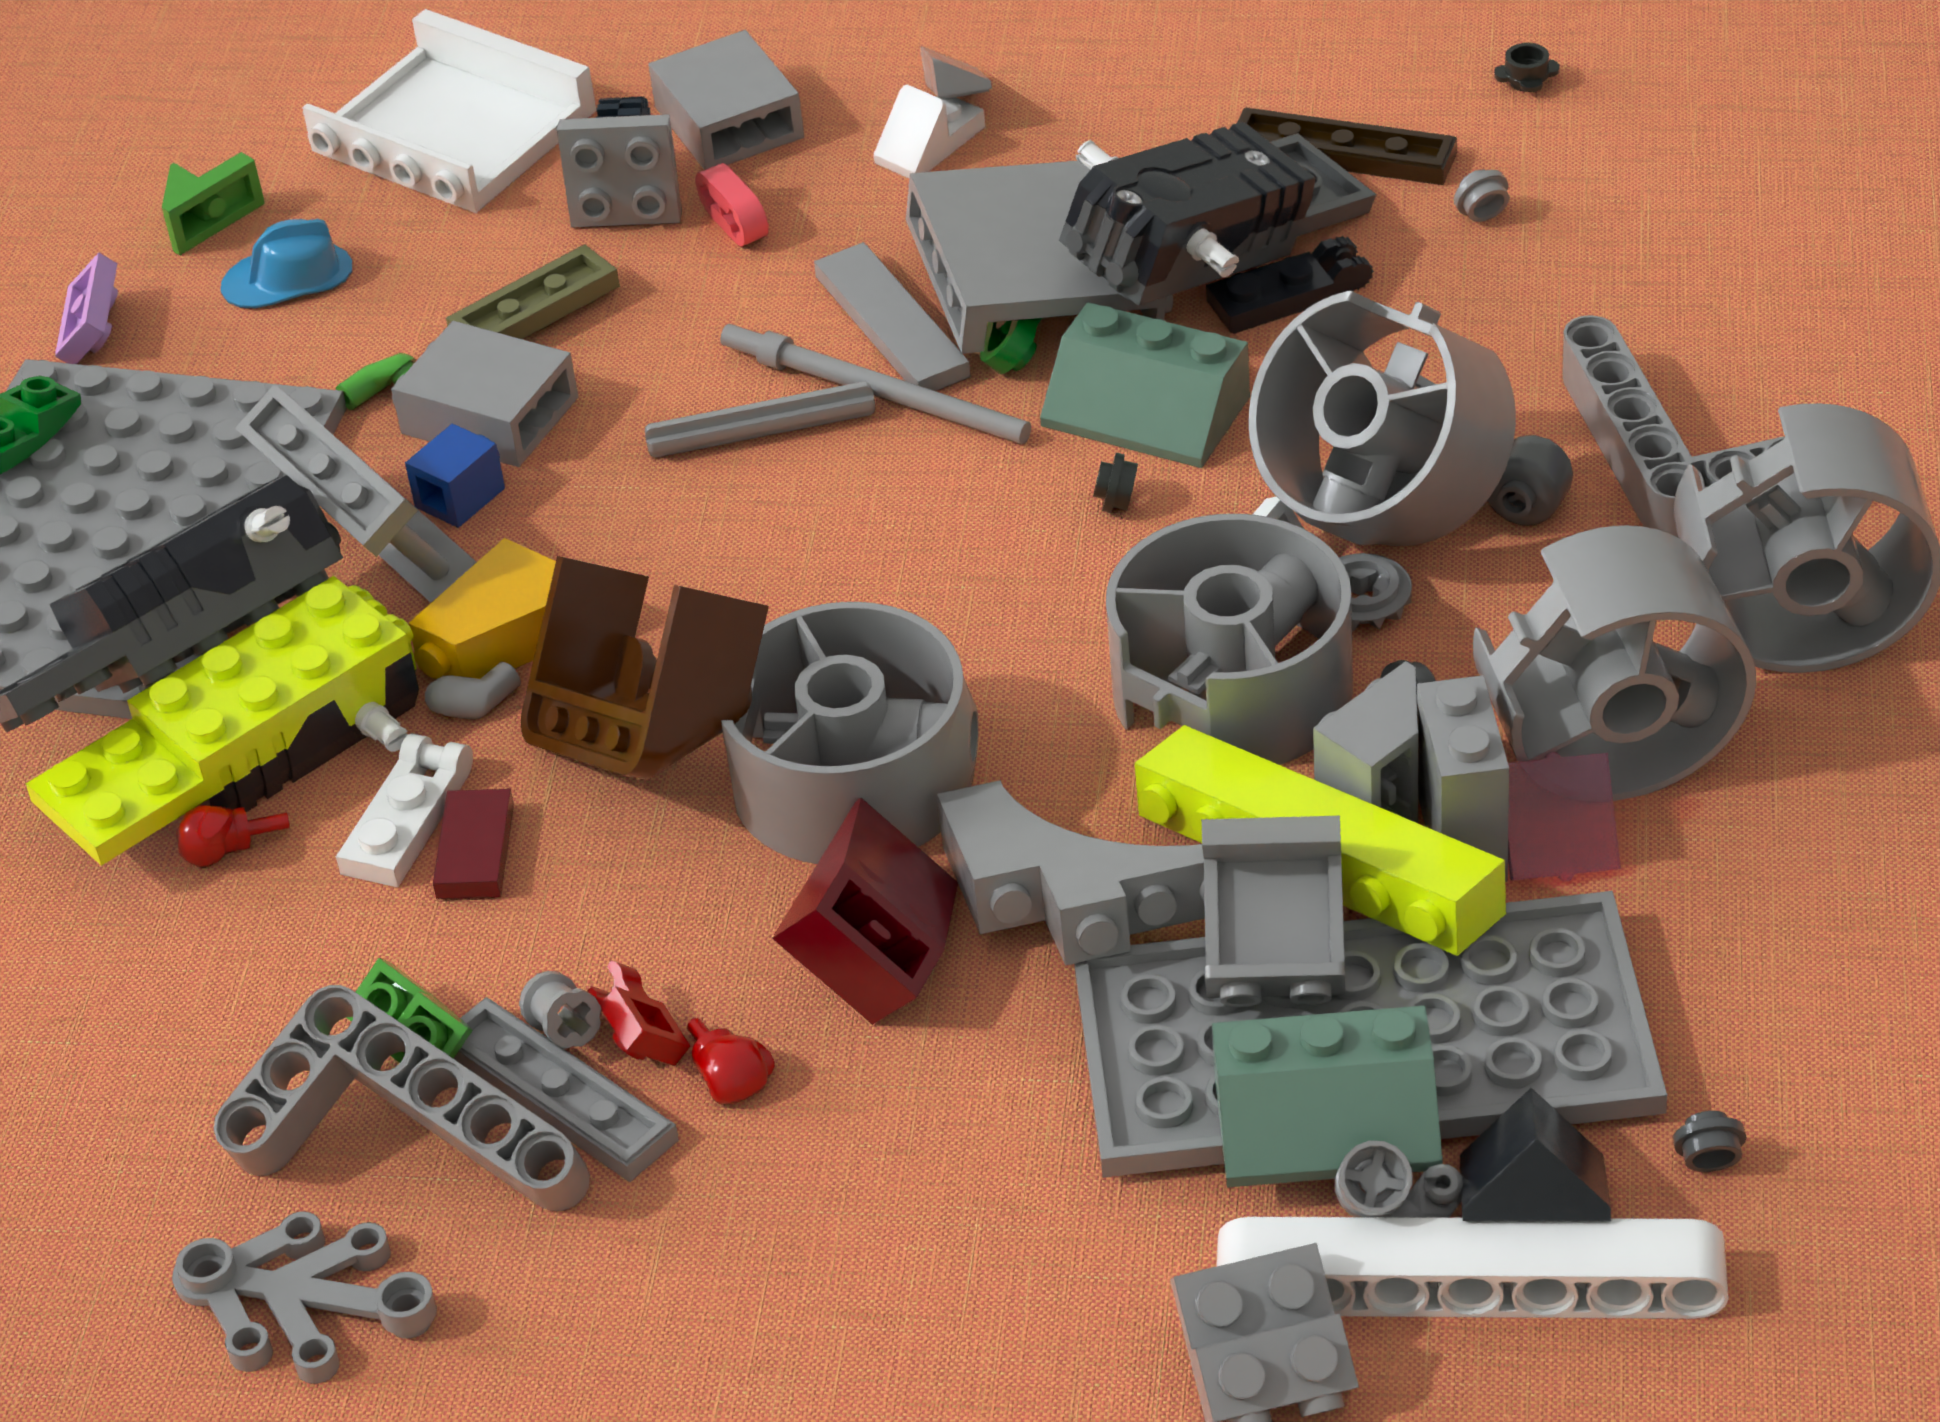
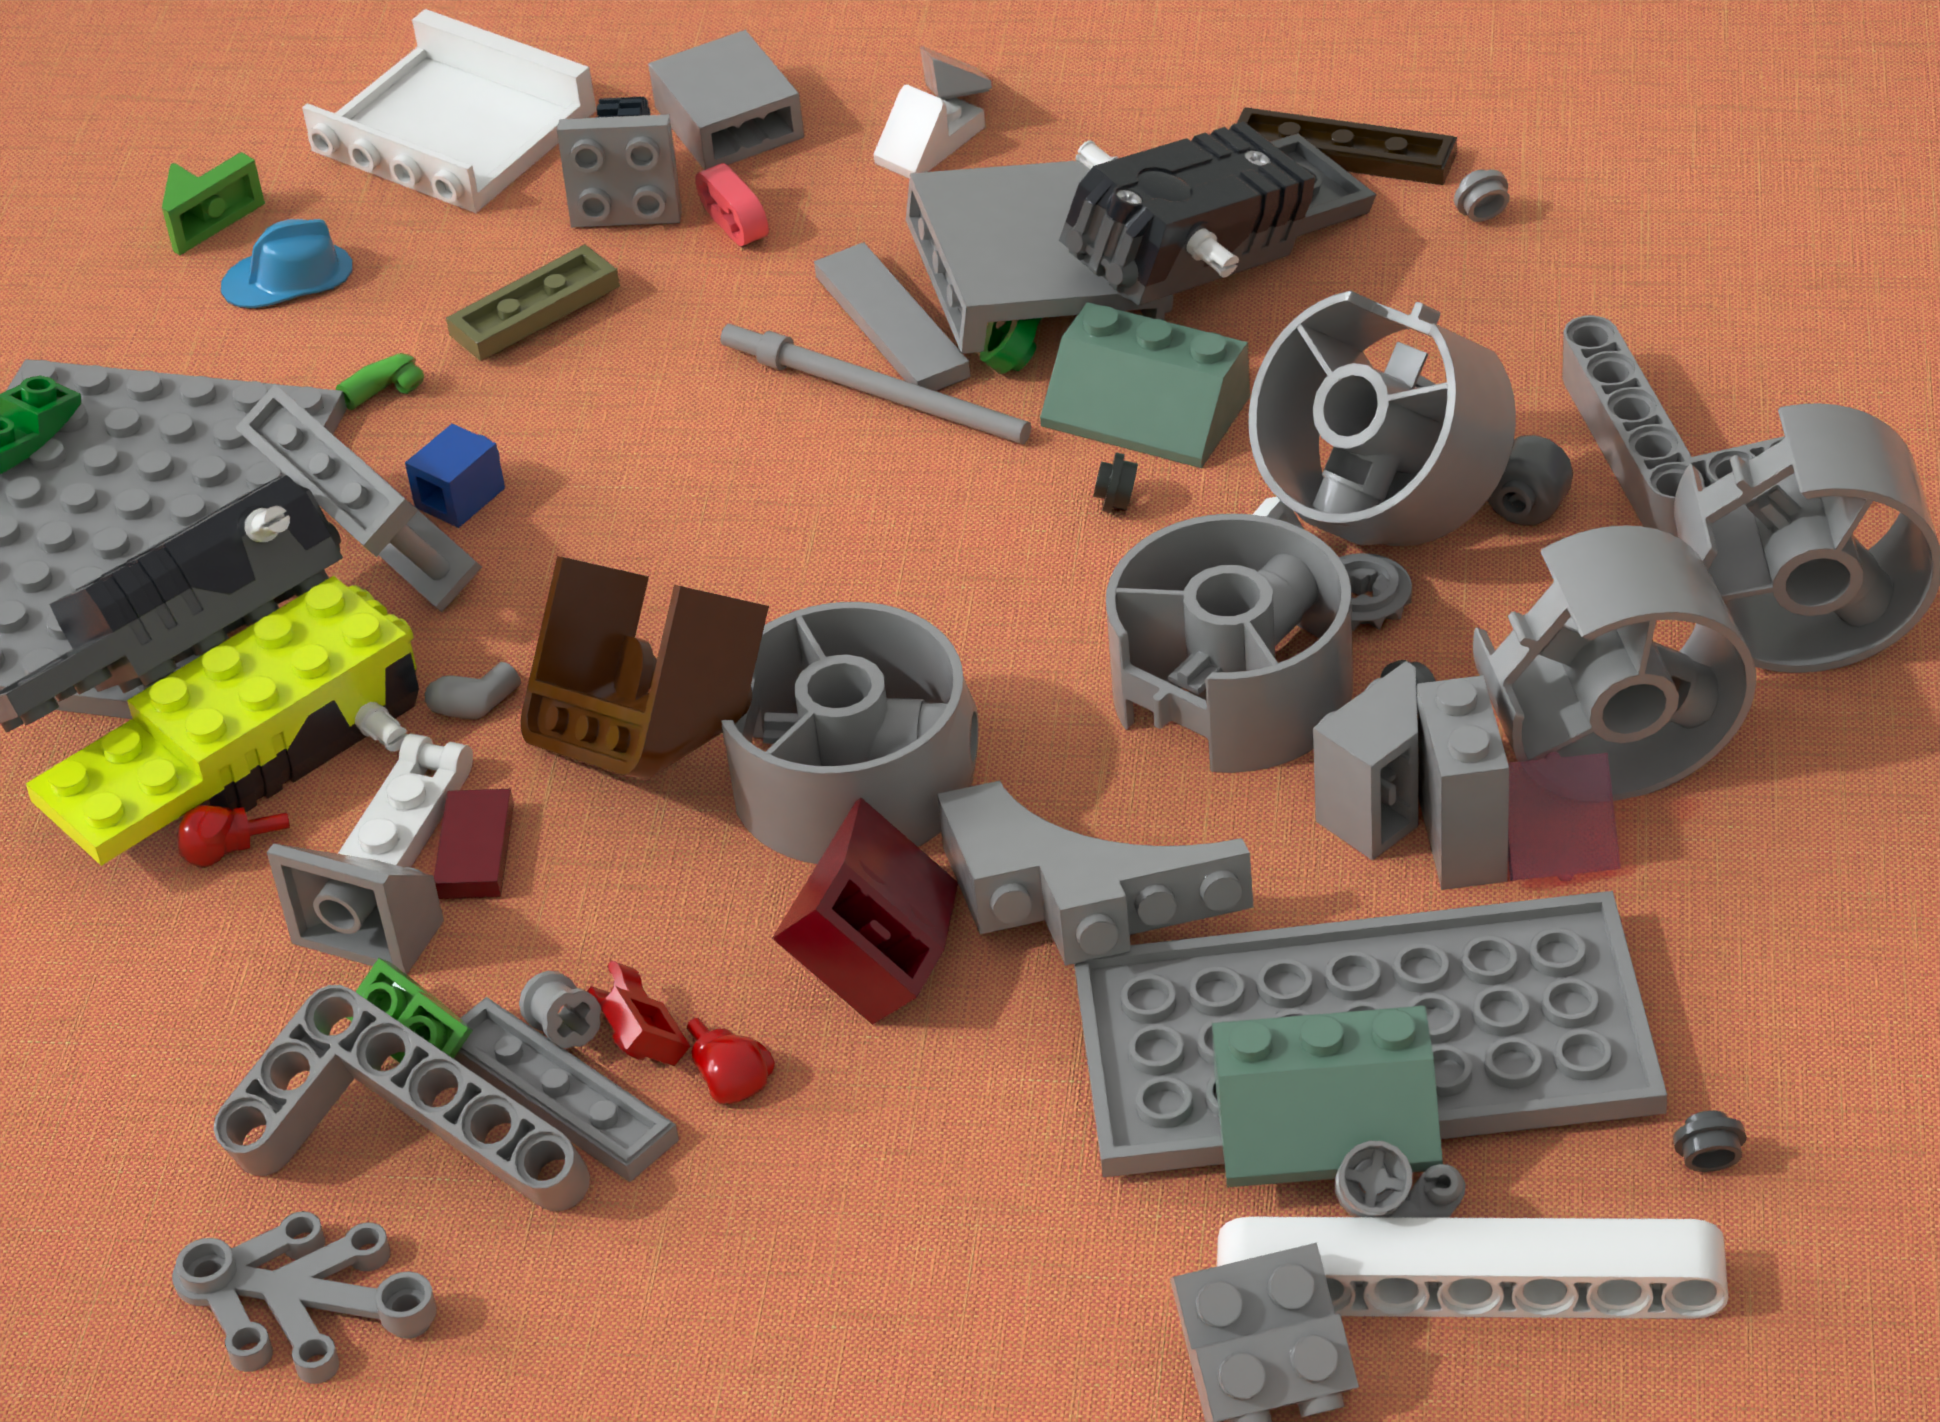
(87, 310): lavender plate -> none
(355, 905): none -> light grey slope
(485, 615): yellow slope -> none
(487, 386): light grey brick -> none
(759, 419): light grey axle -> none
(1273, 909): light grey panel -> none
(1288, 285): black hinge -> none
(1388, 863): neon yellow brick -> none
(1526, 67): pearl dark grey plate -> none
(1533, 1169): black slope -> none

